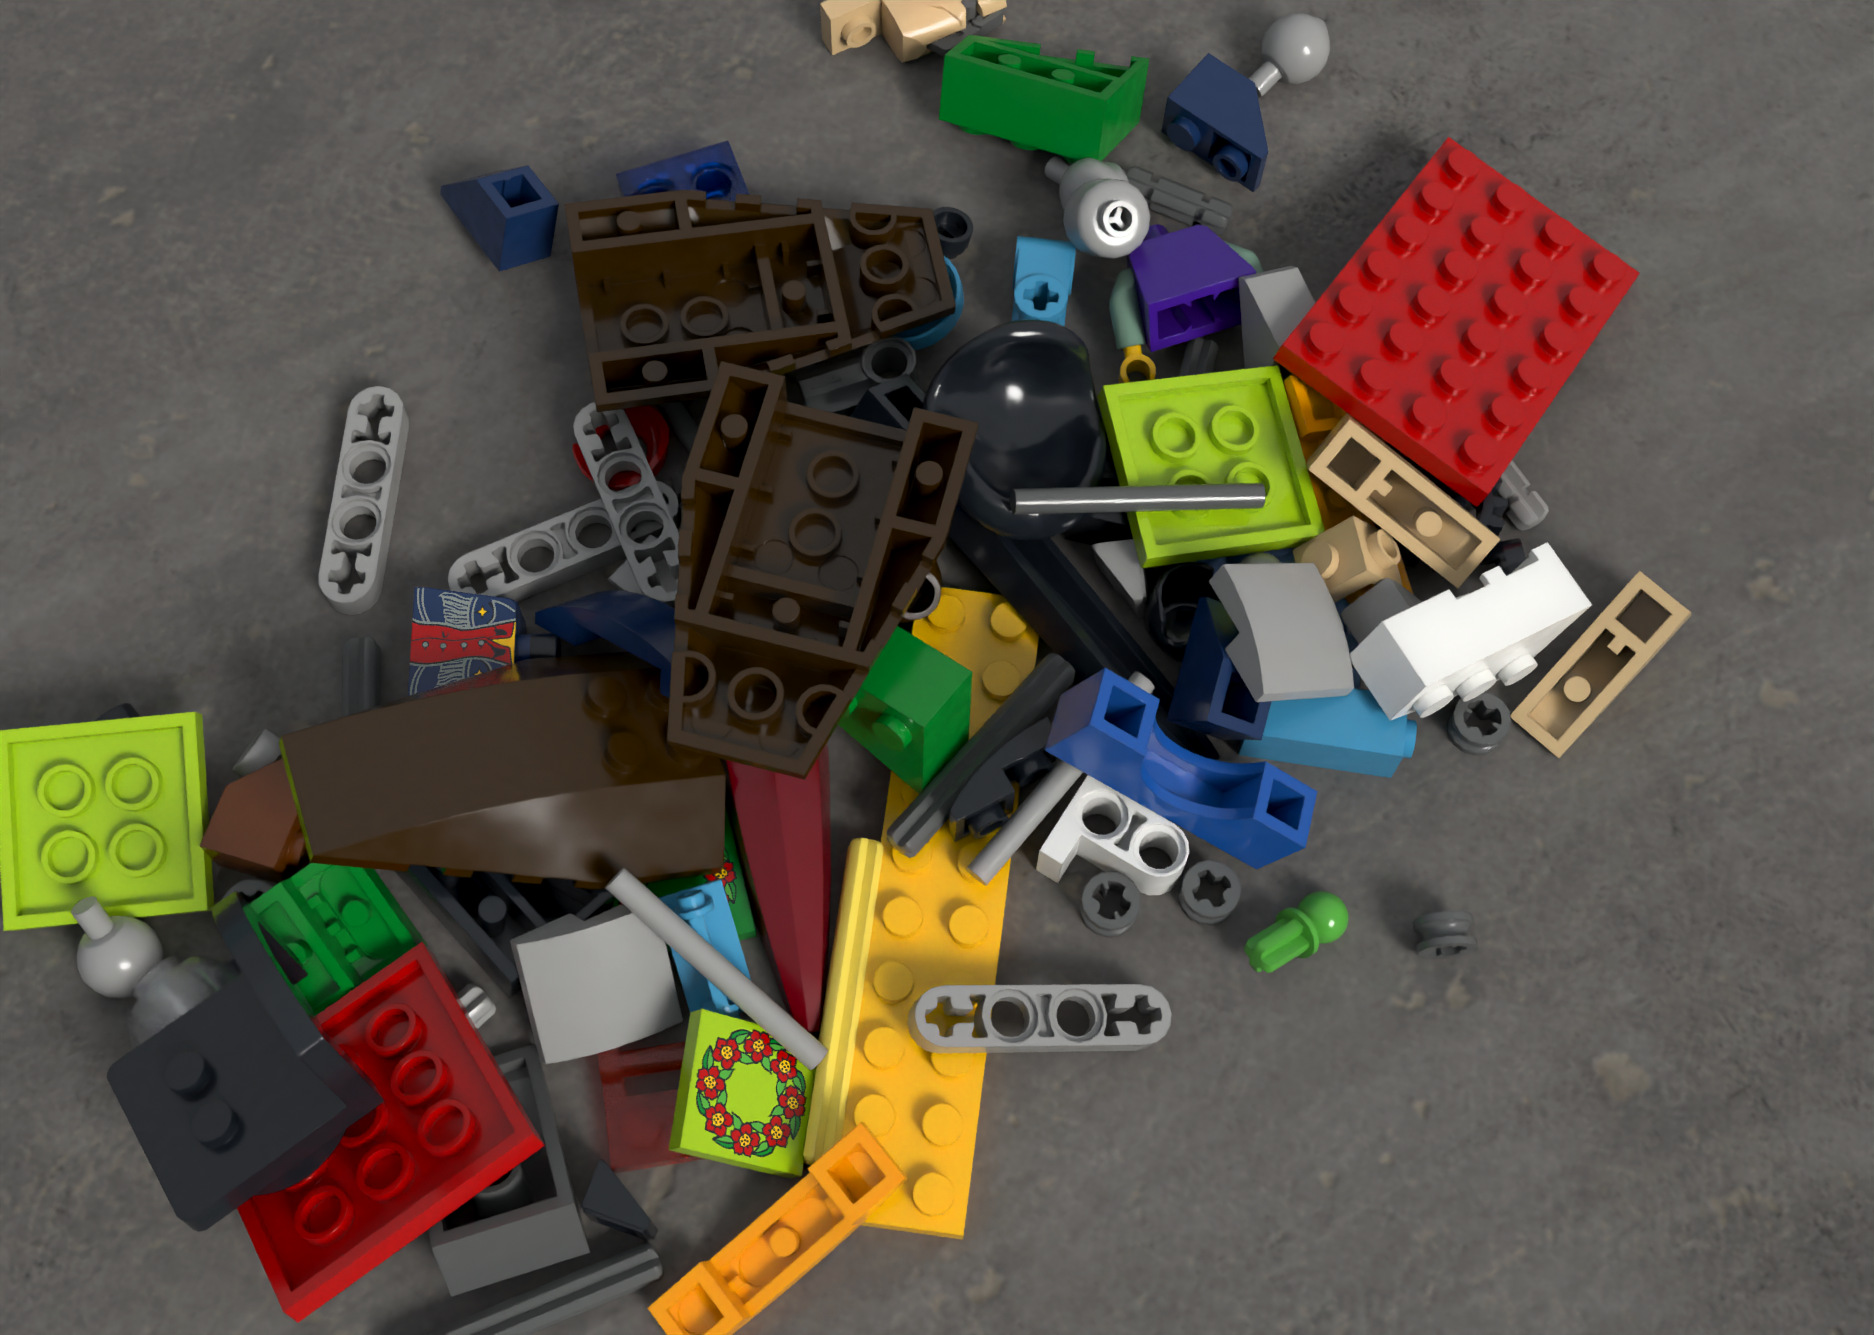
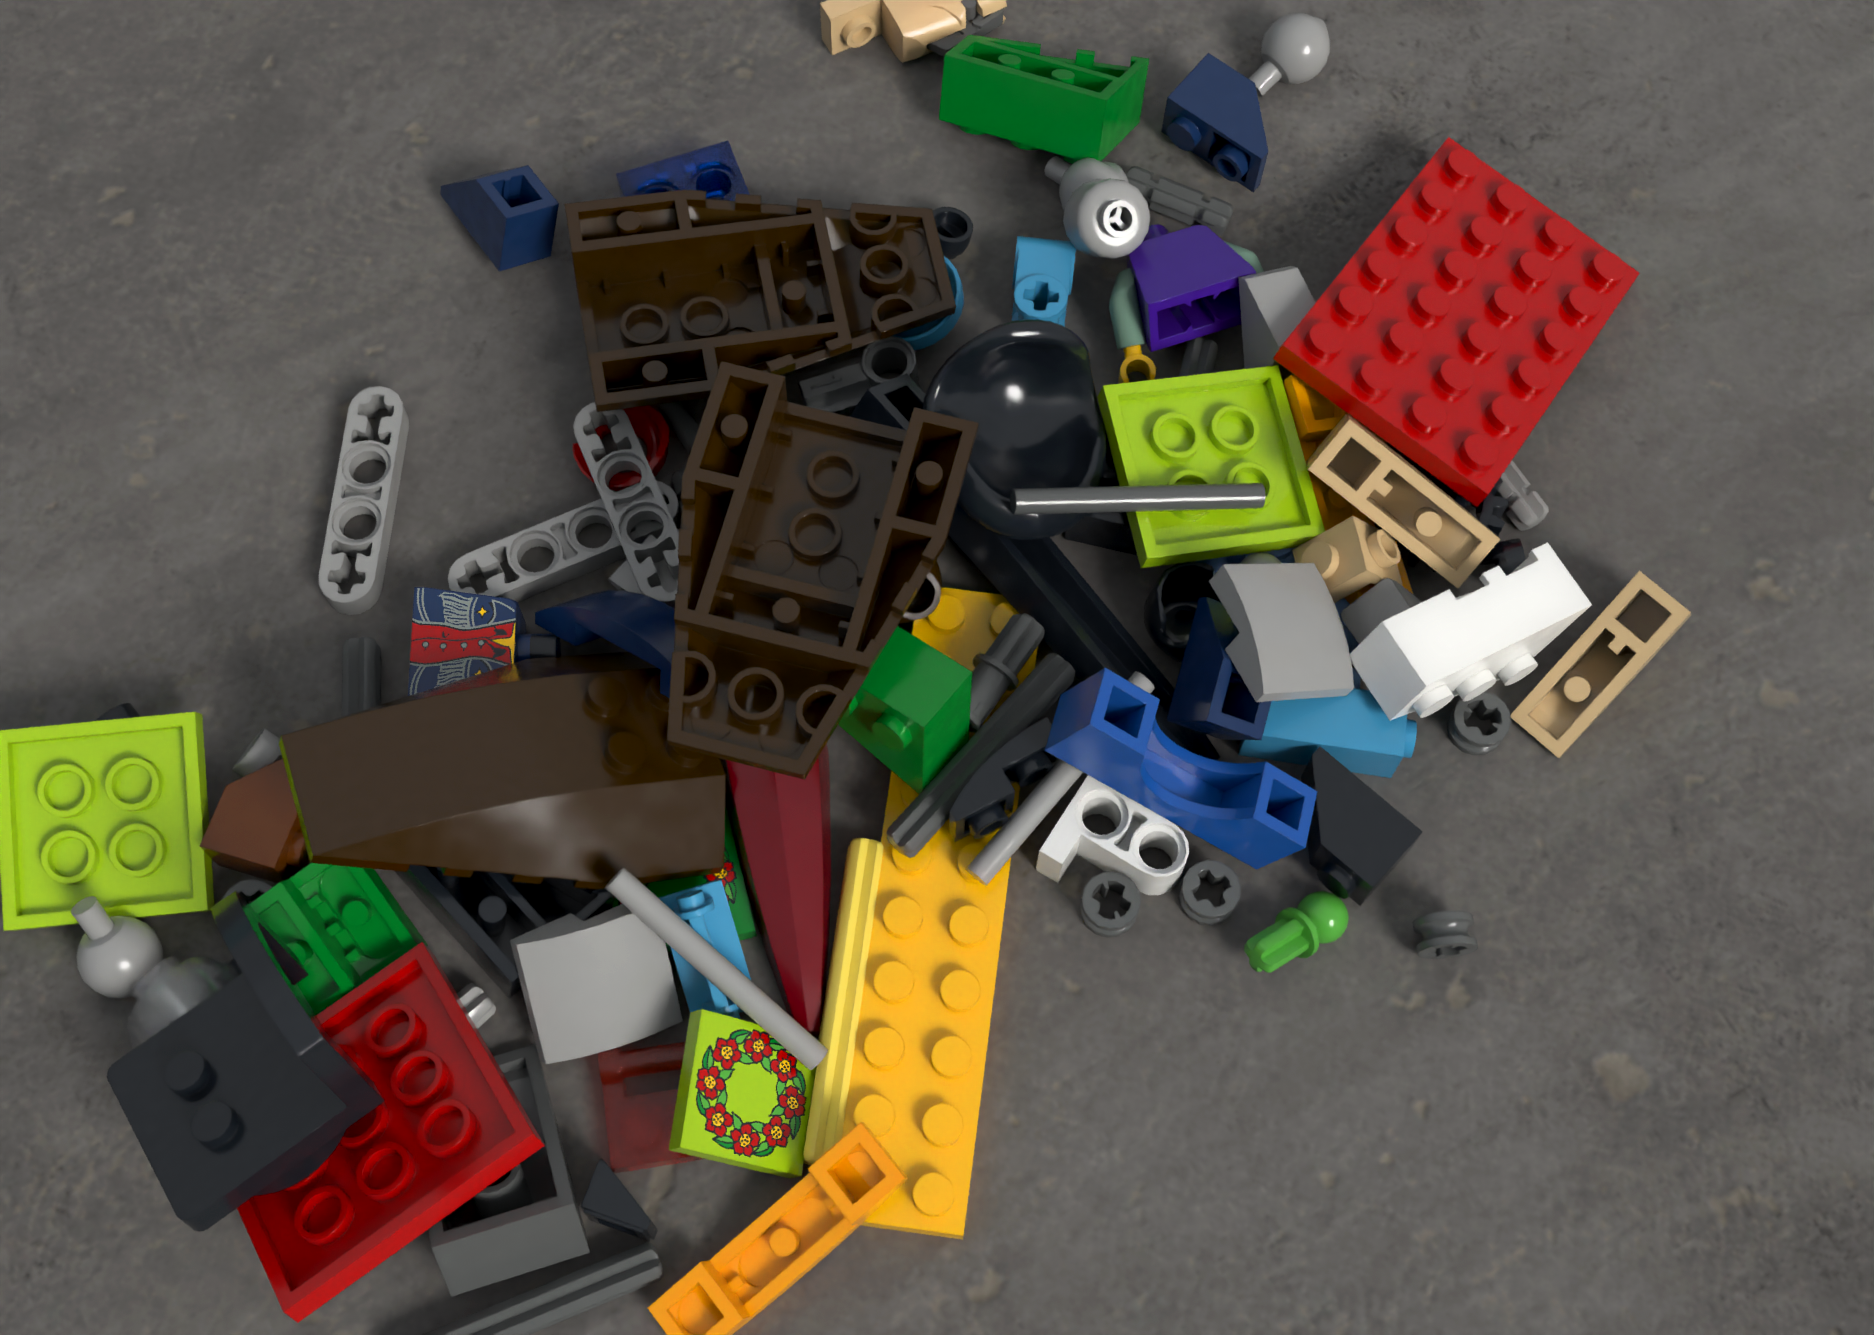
(999, 666): none -> dark grey axle
(1039, 1011): light grey beam -> none
(1122, 568): light grey slope -> none
(1352, 830): none -> black slope

